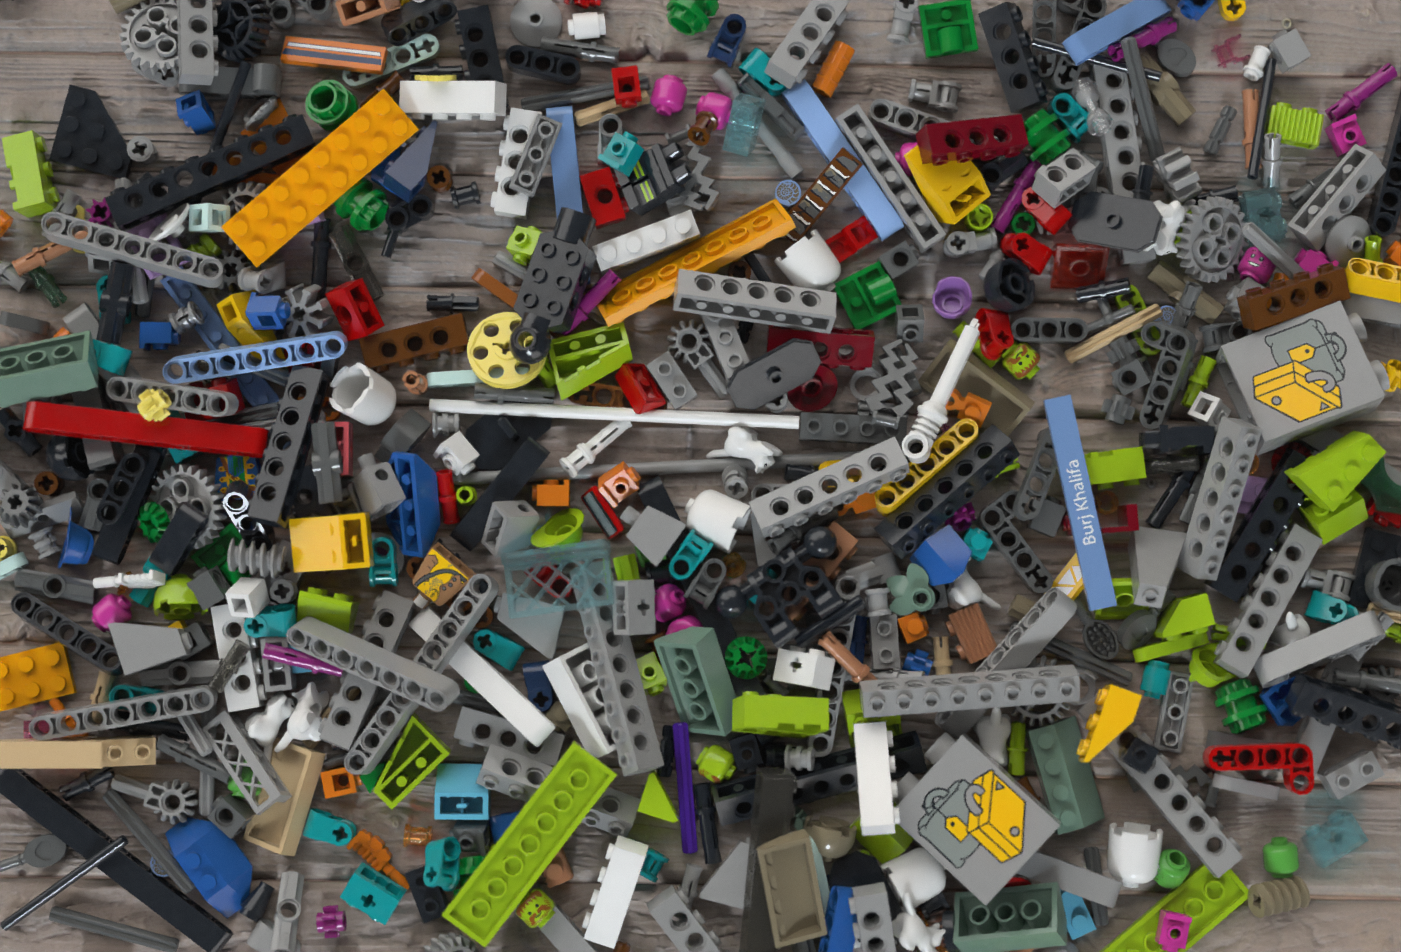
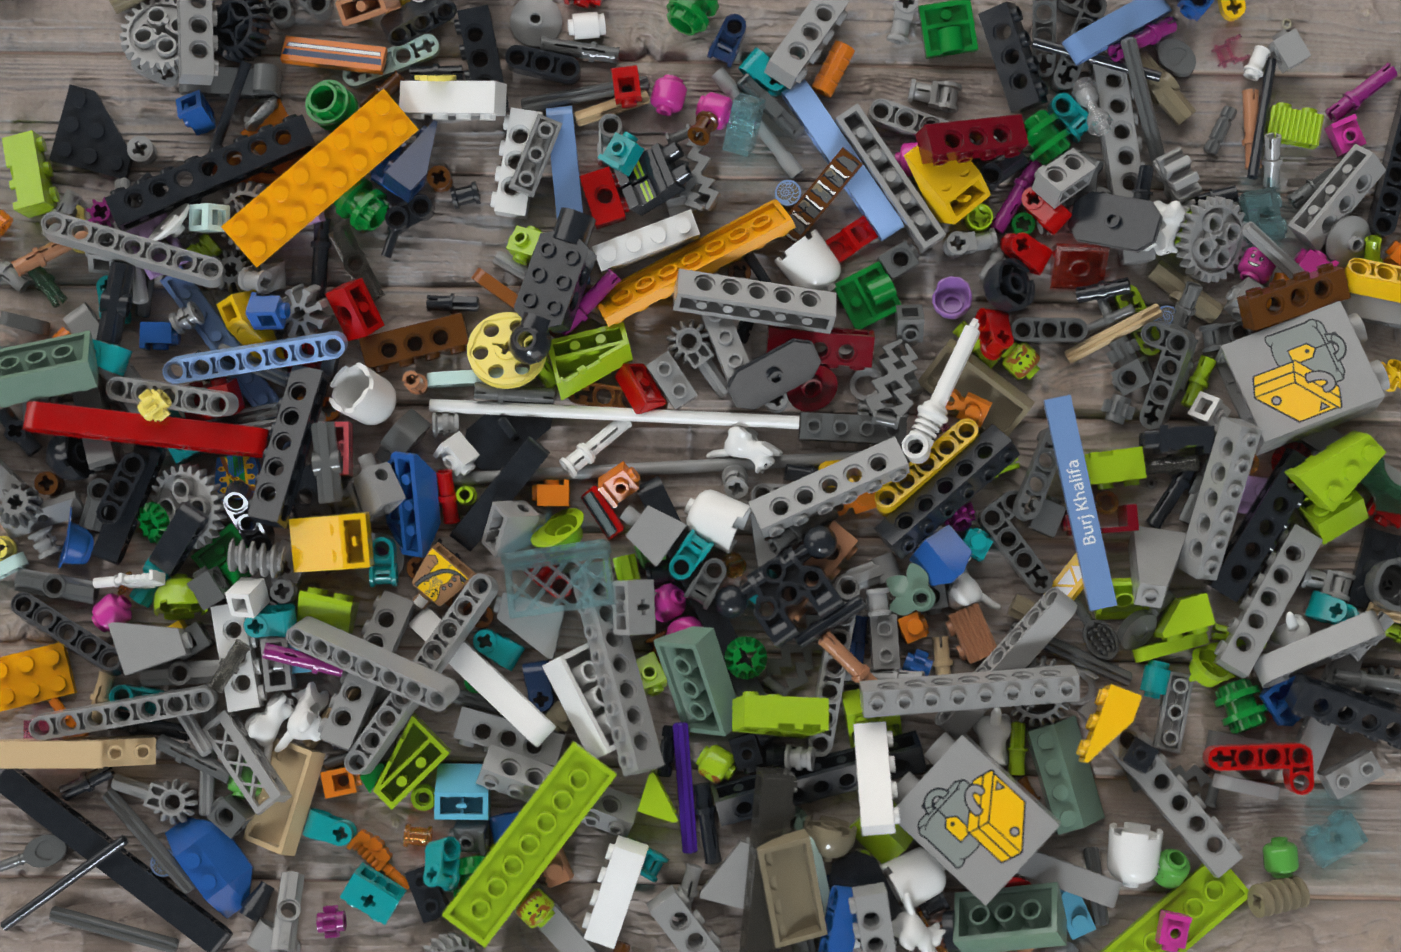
(415, 797): none -> lime plate
(804, 668): white brick -> none

